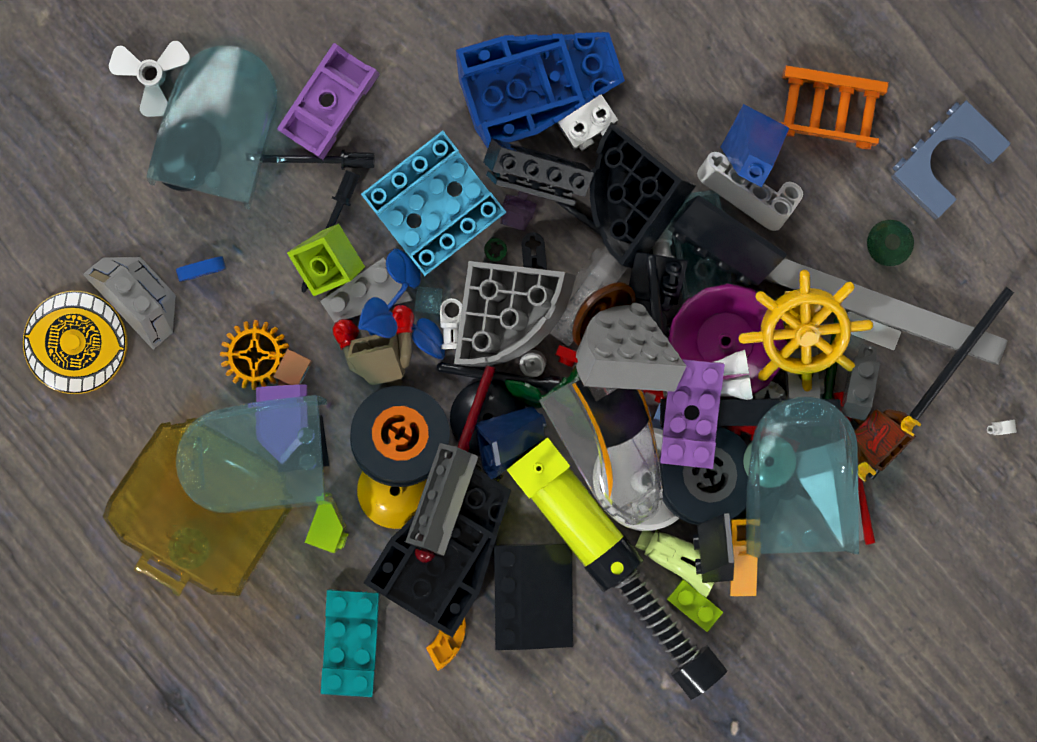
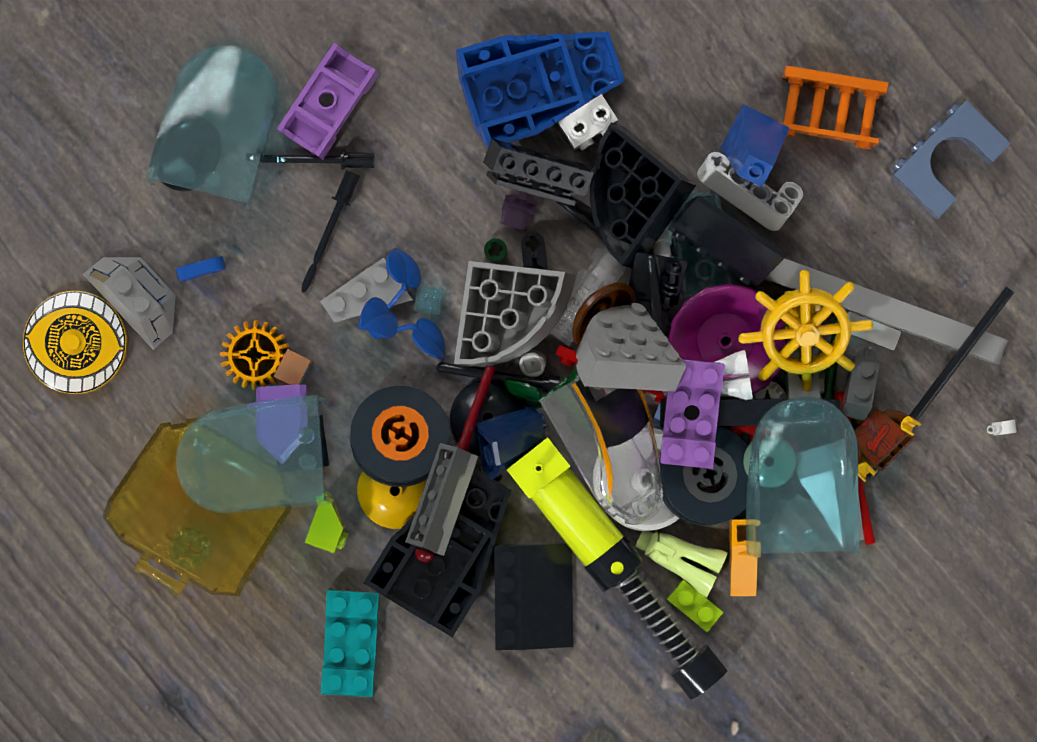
(126, 64): white piece -> none
(326, 260): lime slope -> none
(378, 357): dark tan torso -> none
(421, 188): medium azure slope -> none
(445, 648): light orange tile -> none
(449, 324): white connector -> none
(715, 550): black slope -> none
(878, 249): clear green piece -> none

